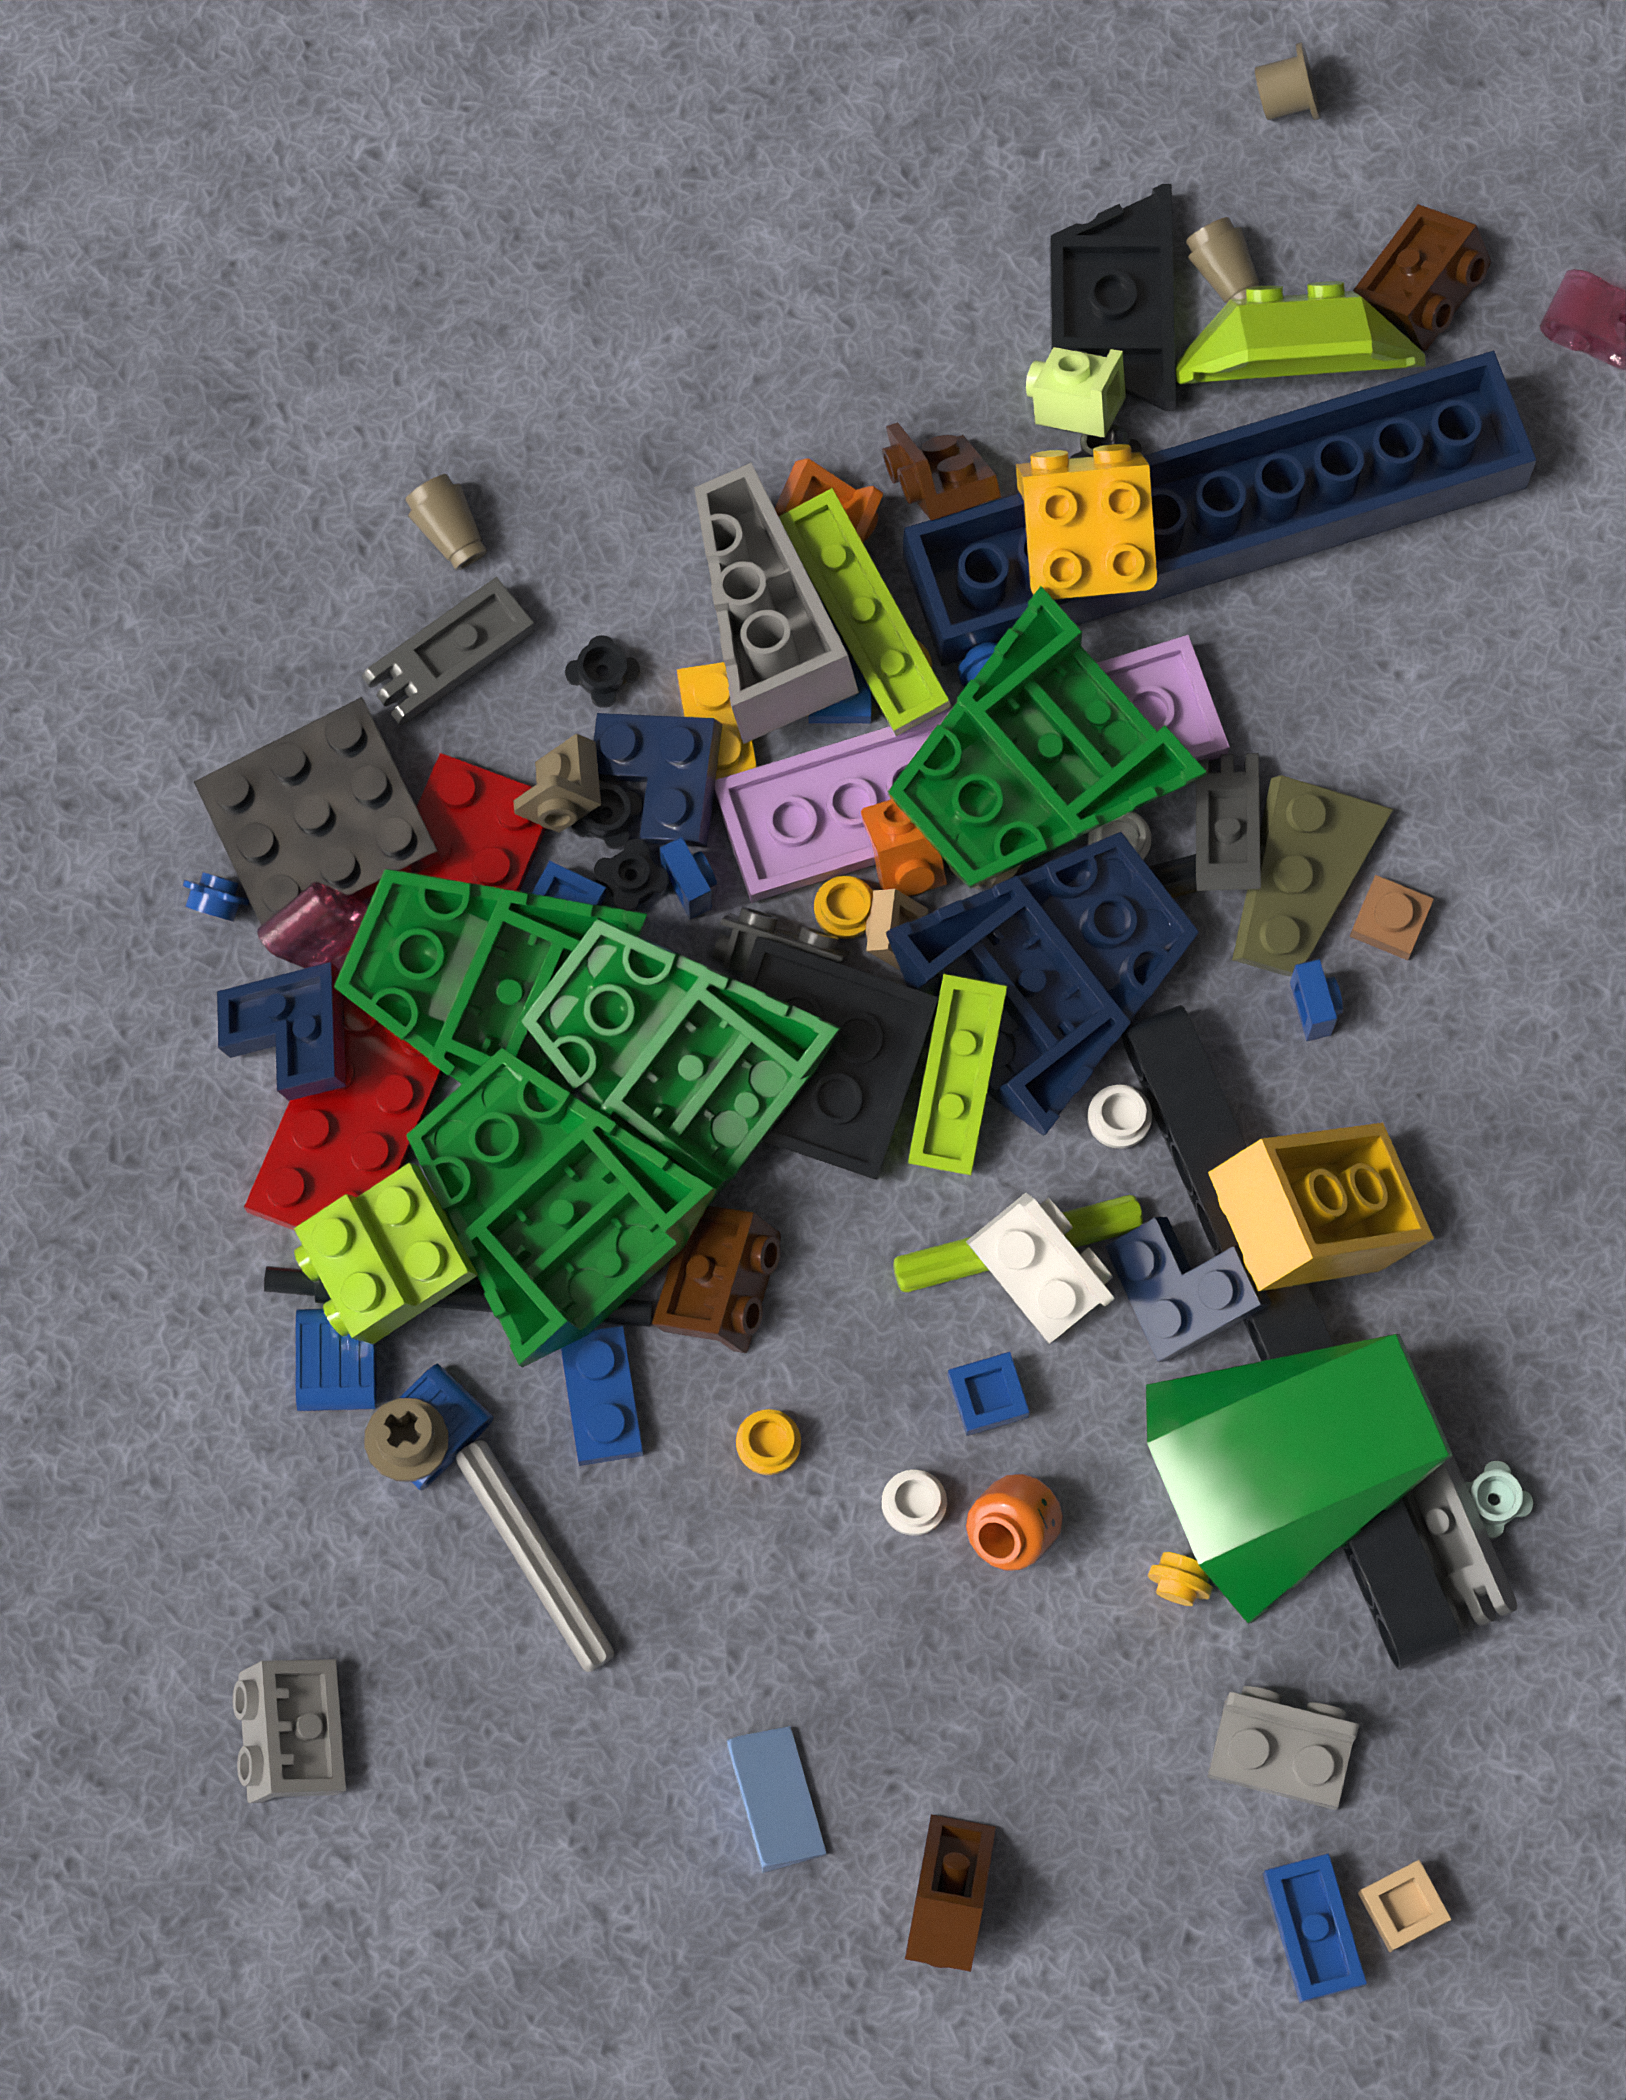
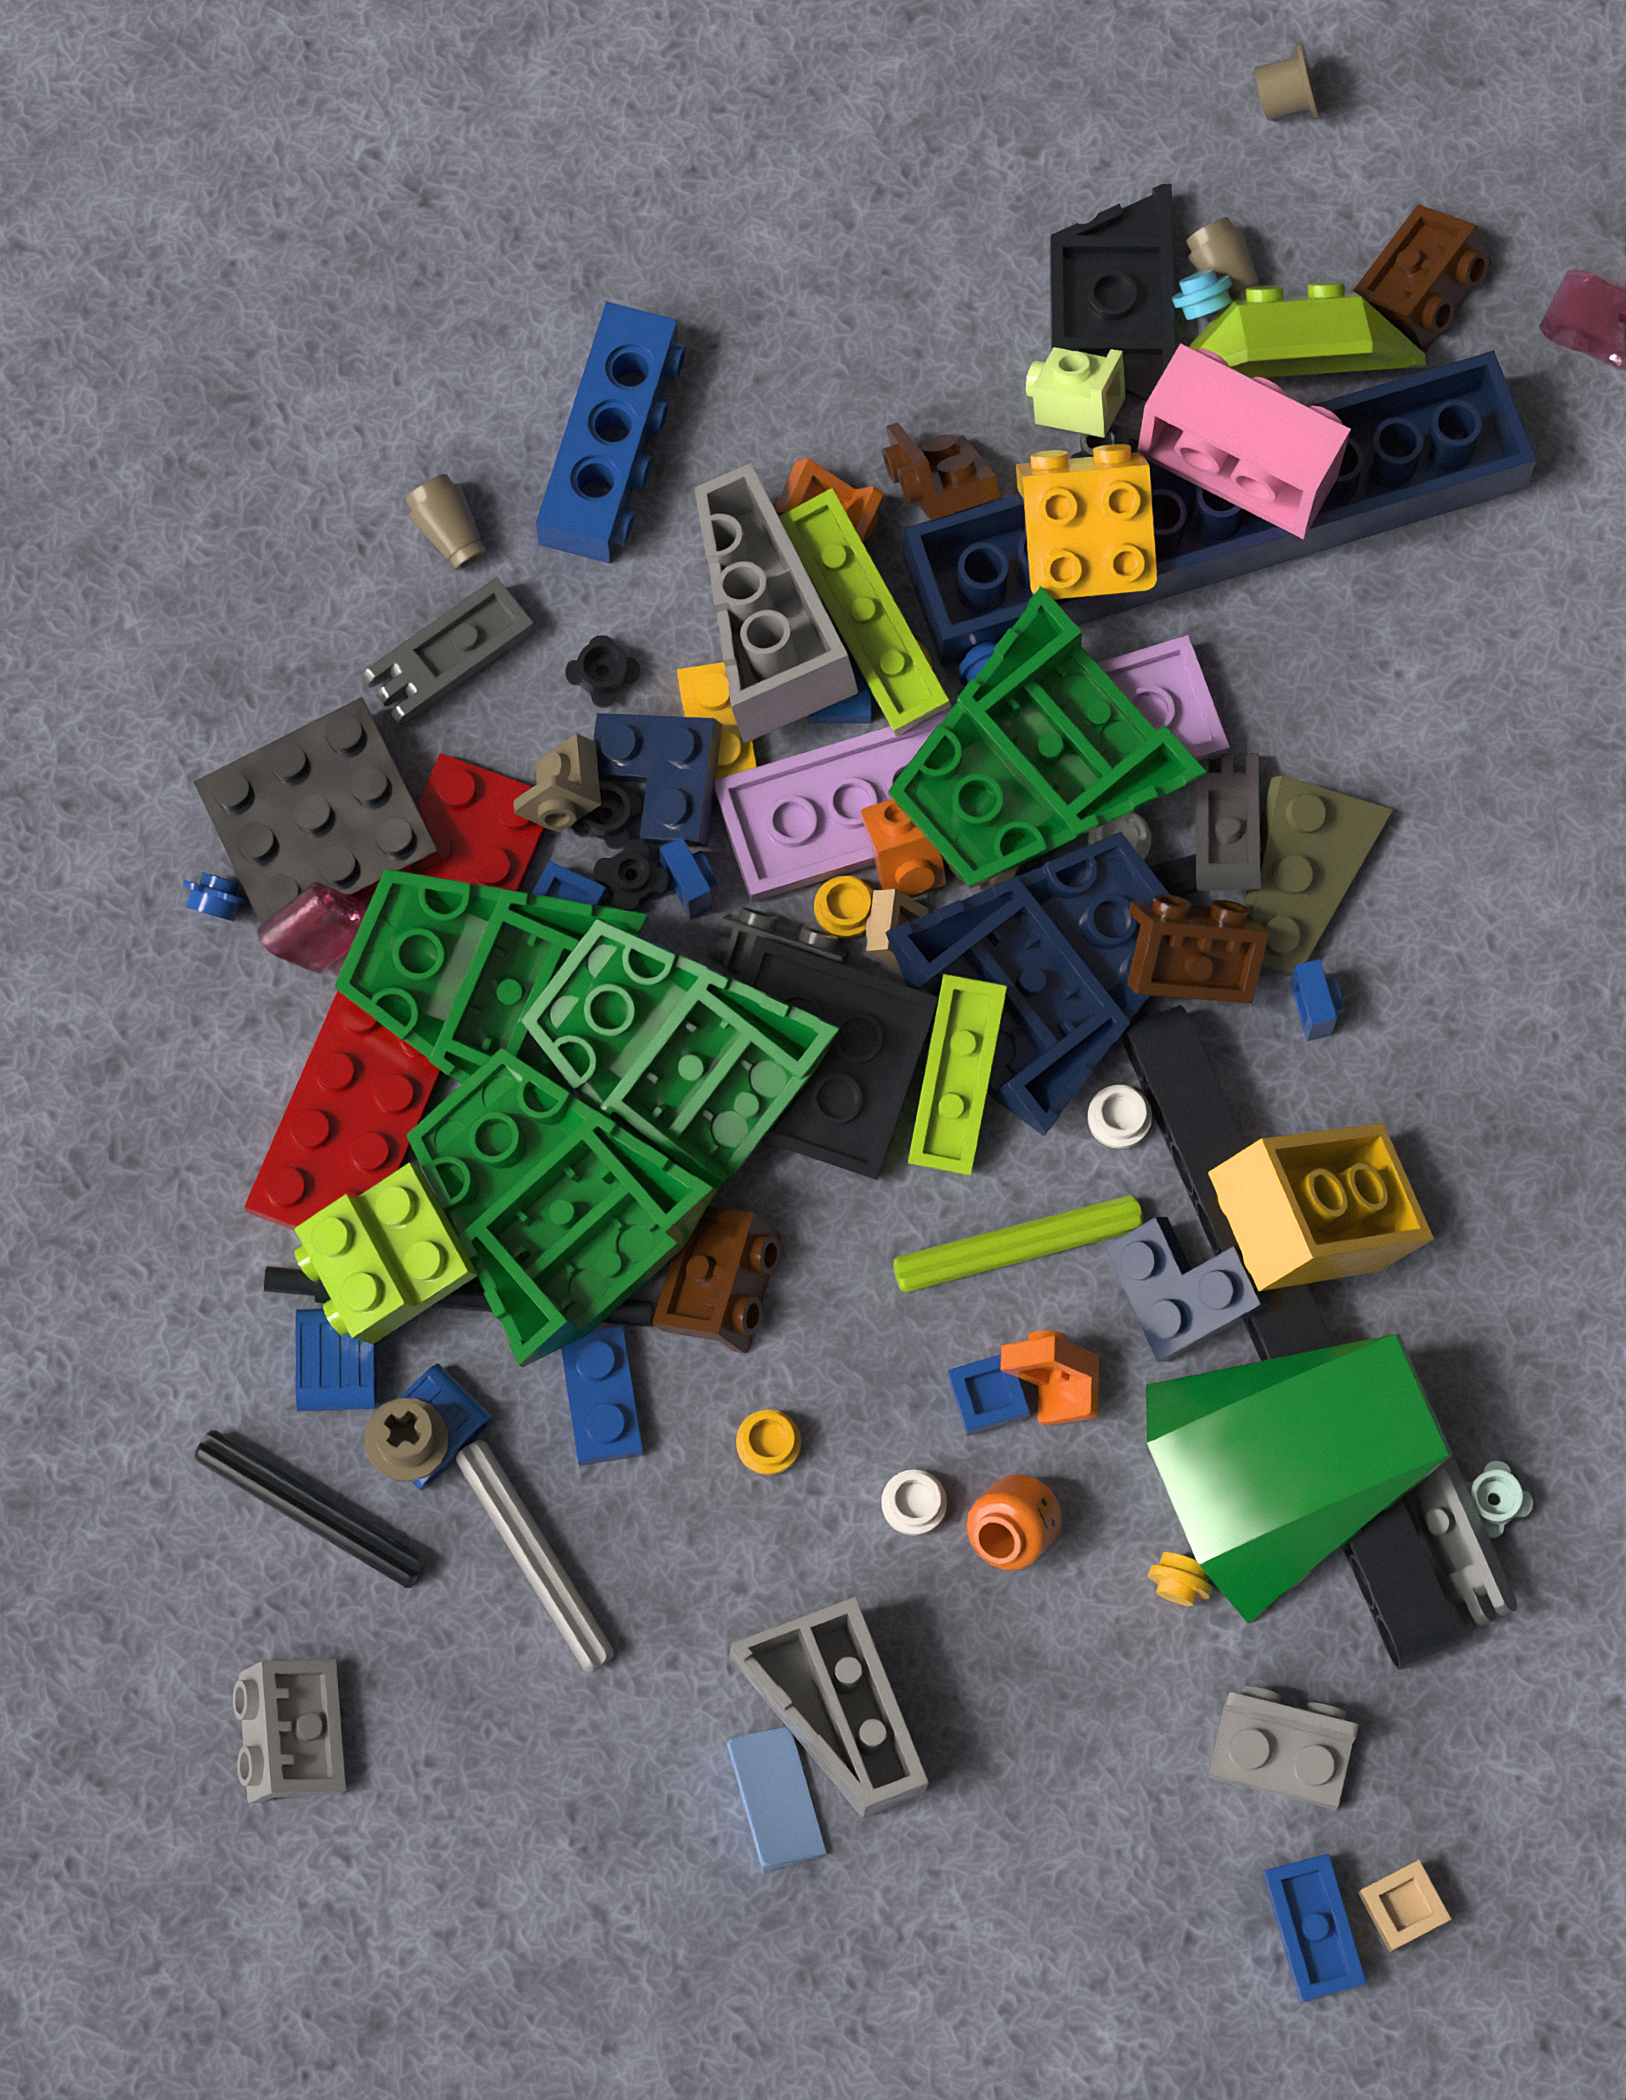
(297, 1015): dark blue plate -> none
(310, 1508): none -> black axle
(622, 344): none -> blue brick
(837, 1703): none -> light grey wedge
(950, 1893): reddish brown slope -> none
(1040, 1266): white bracket -> none
(1061, 1370): none -> orange bracket
(1196, 950): none -> reddish brown bracket
(1203, 294): none -> medium azure plate
(1243, 439): none -> bright pink brick
(1391, 917): medium nougat plate -> none

